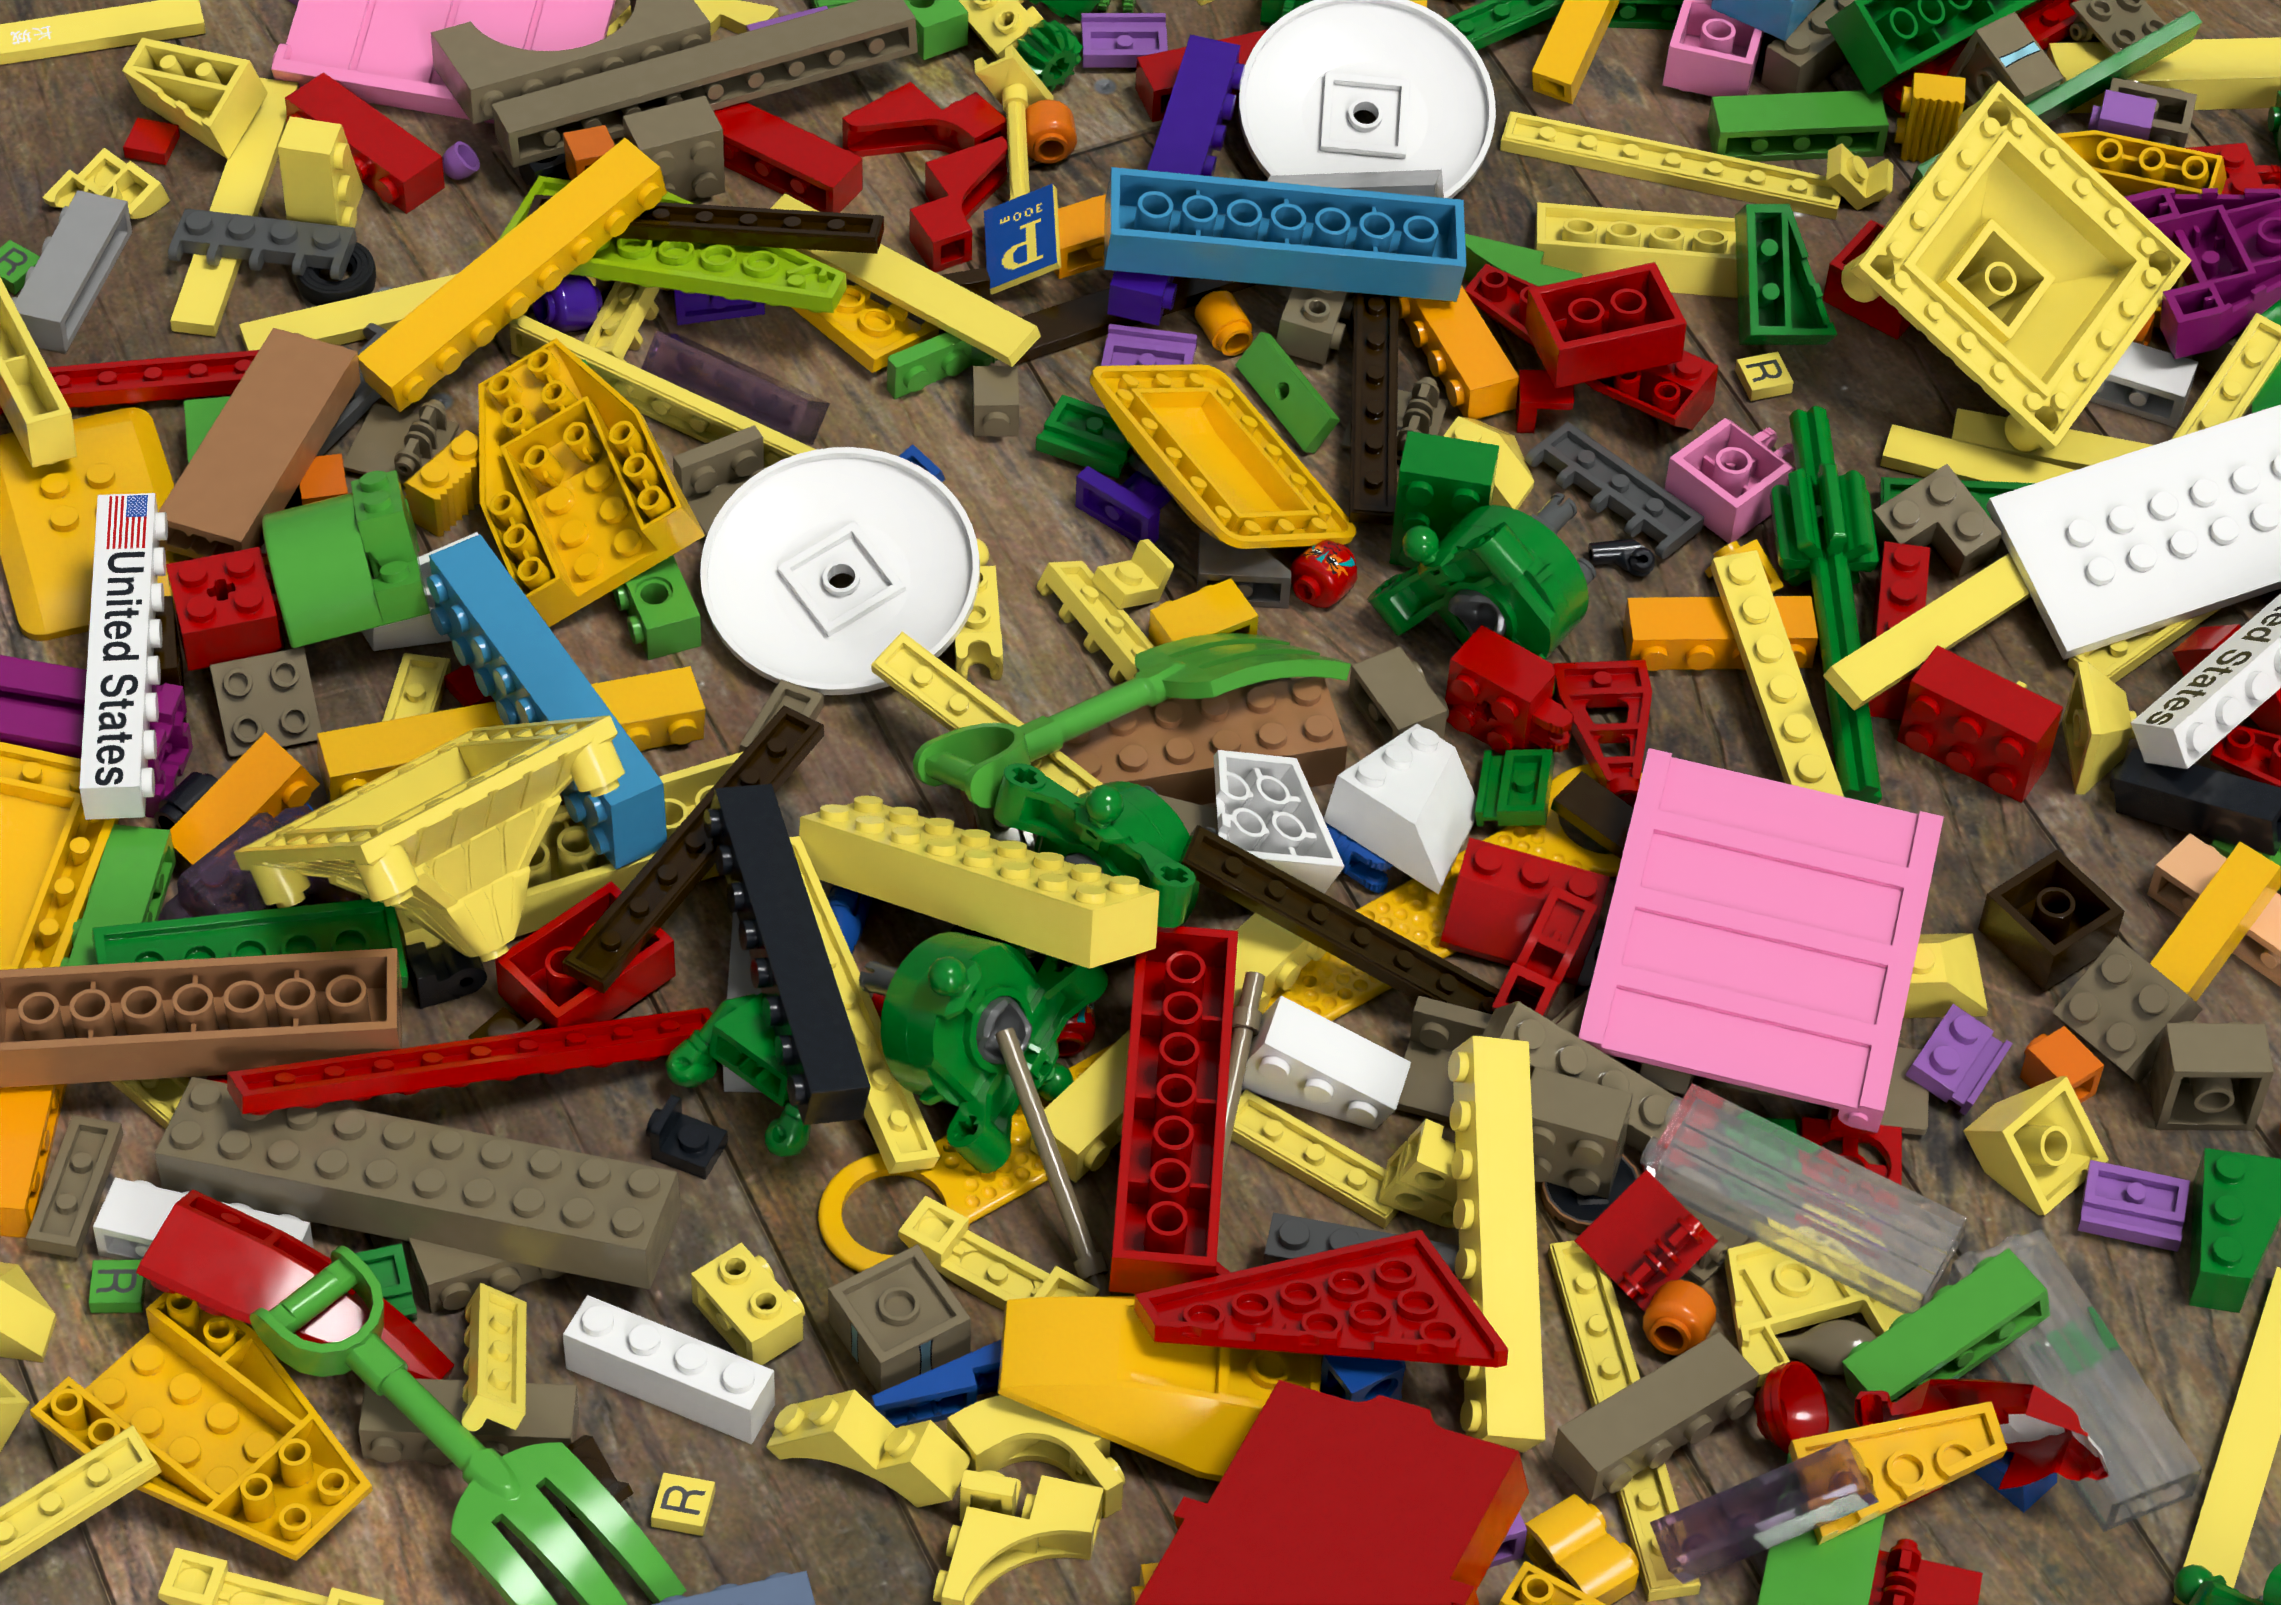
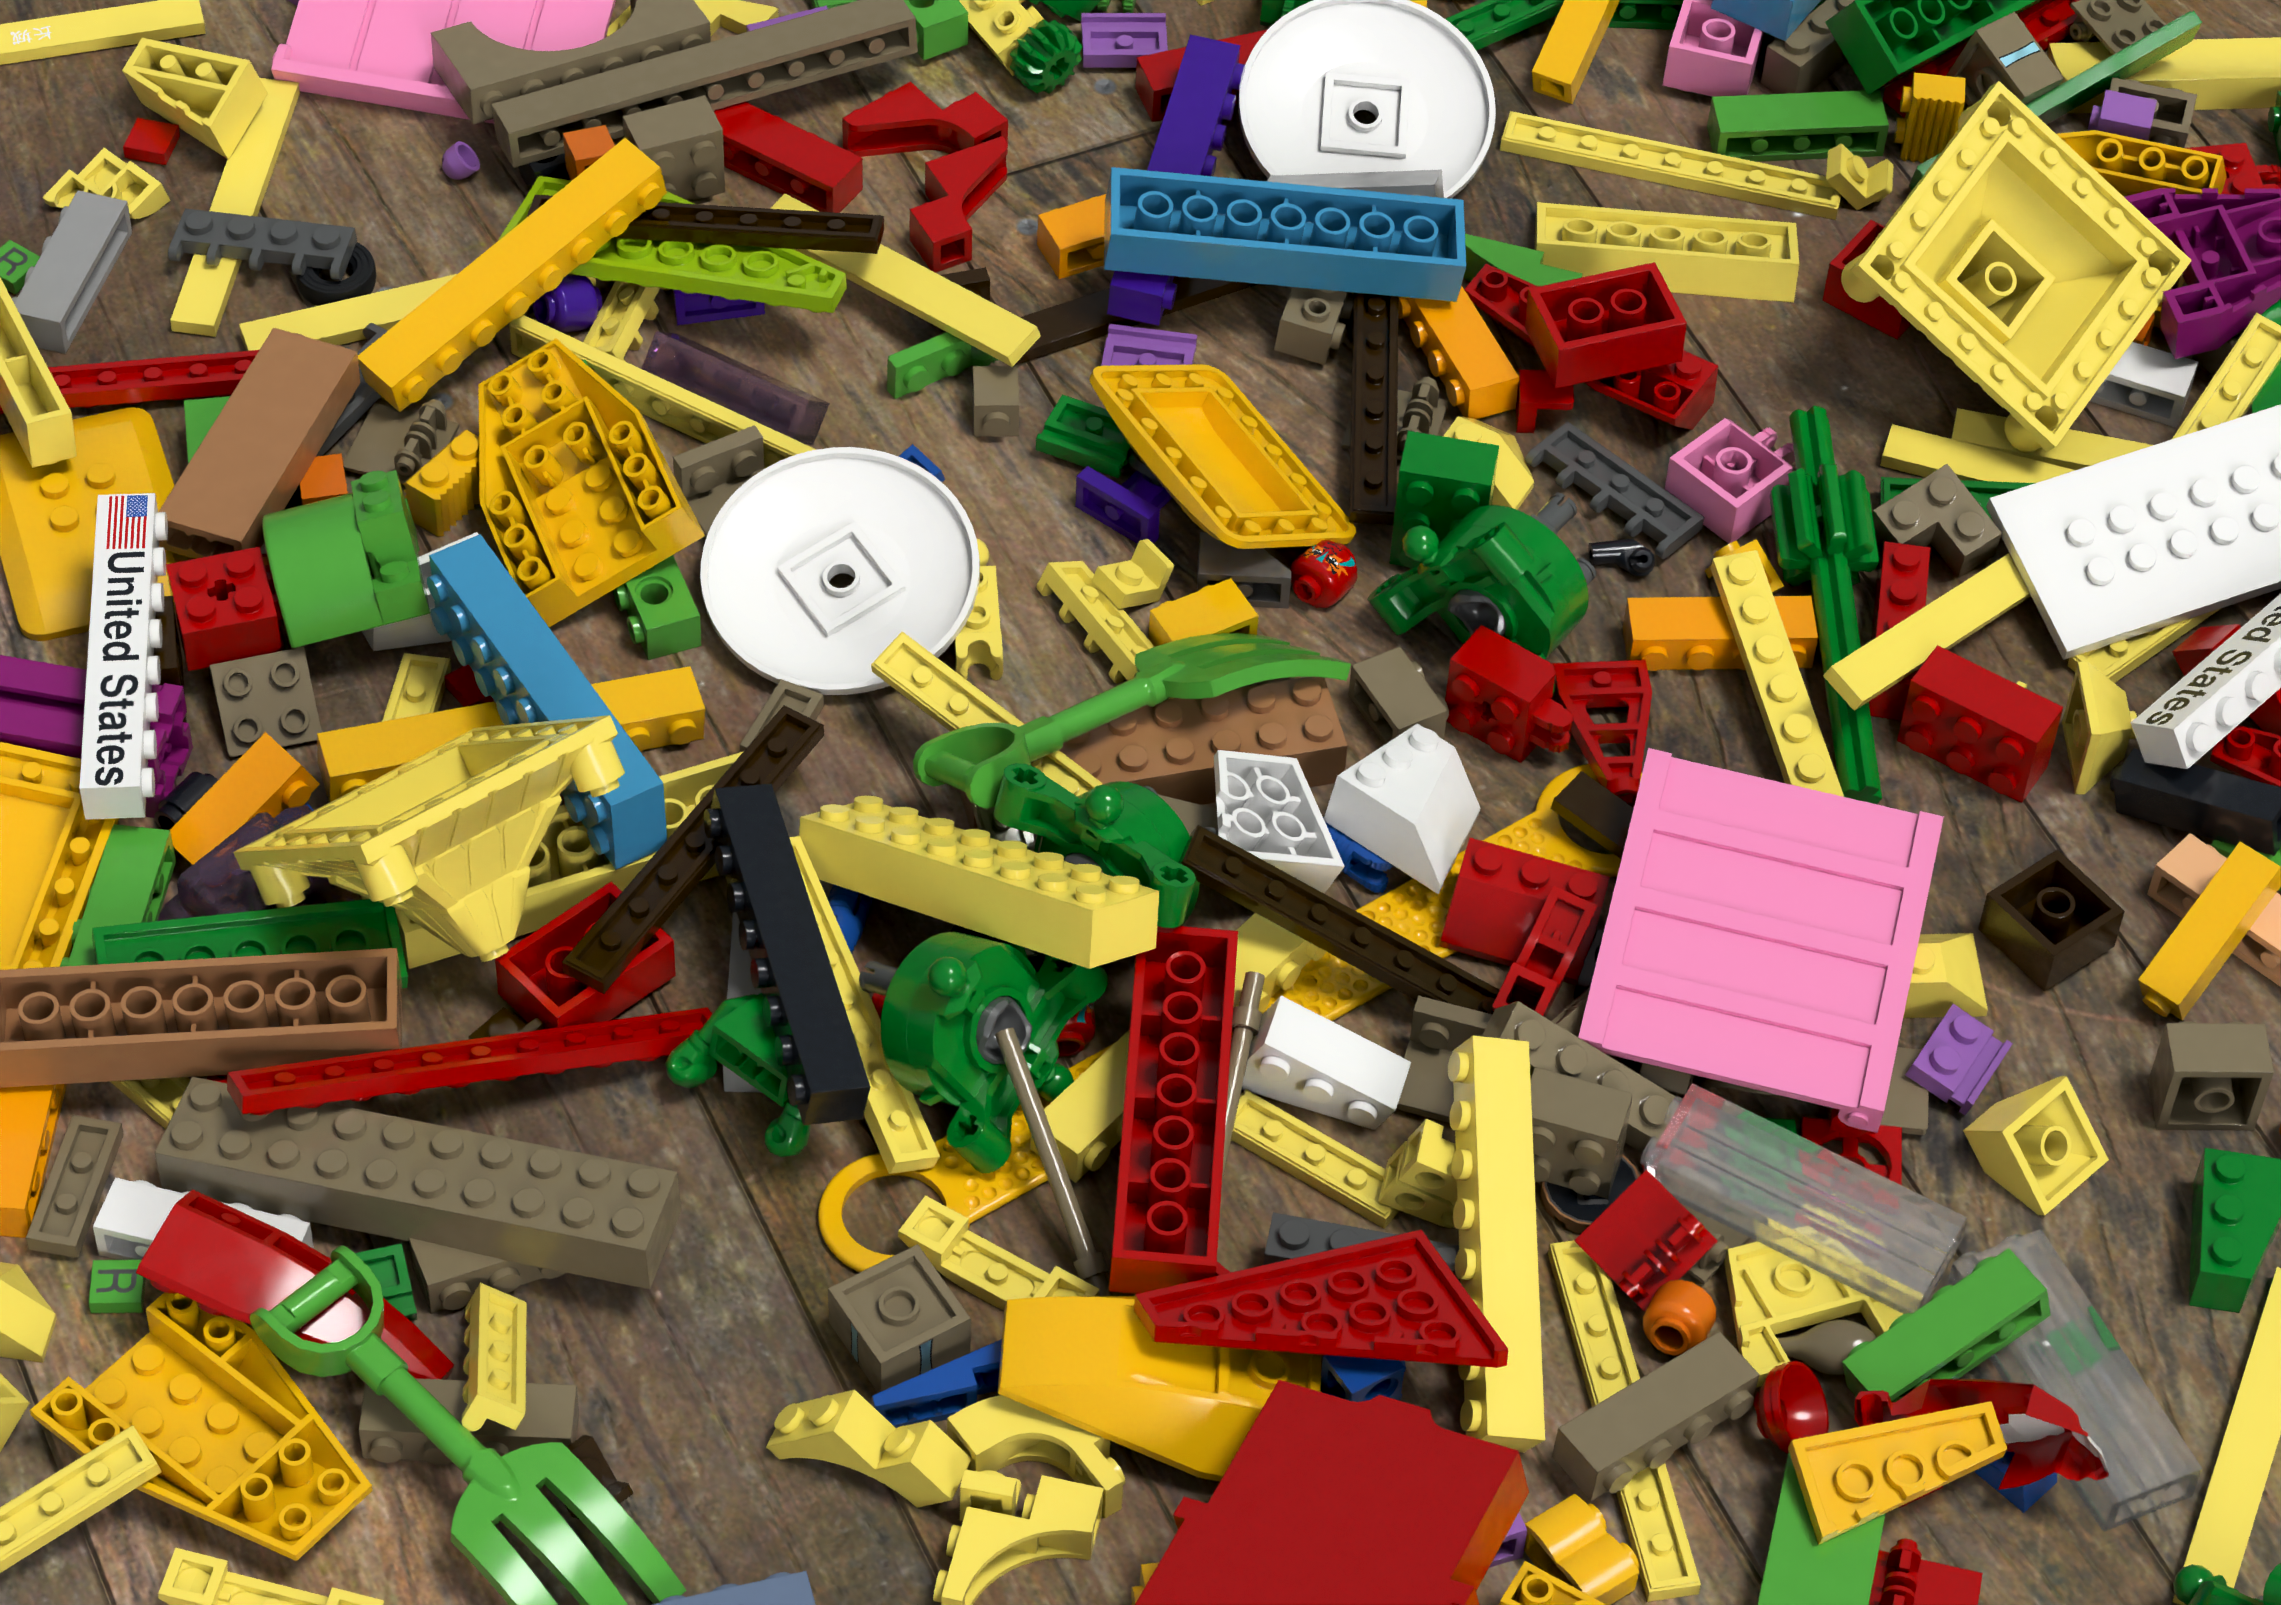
(318, 173): light yellow wedge -> none
(385, 154): red brick -> none
(442, 973): black leg -> none
(669, 1369): white brick -> none
(683, 1140): black bracket -> none
(683, 1504): light yellow tile -> none
(748, 1305): light yellow brick -> none
(868, 328): yellow wing -> none
(1024, 231): piece -> none
(1050, 131): orange head -> none
(1224, 323): light orange brick -> none
(1287, 392): bright green tile -> none
(1515, 787): green plate -> none
(1764, 376): light yellow tile -> none
(1764, 1511): brick -> none
(1775, 282): green wedge -> none
(2059, 1056): orange brick -> none
(2124, 1008): dark tan brick -> none
(2134, 1205): medium lavender plate -> none

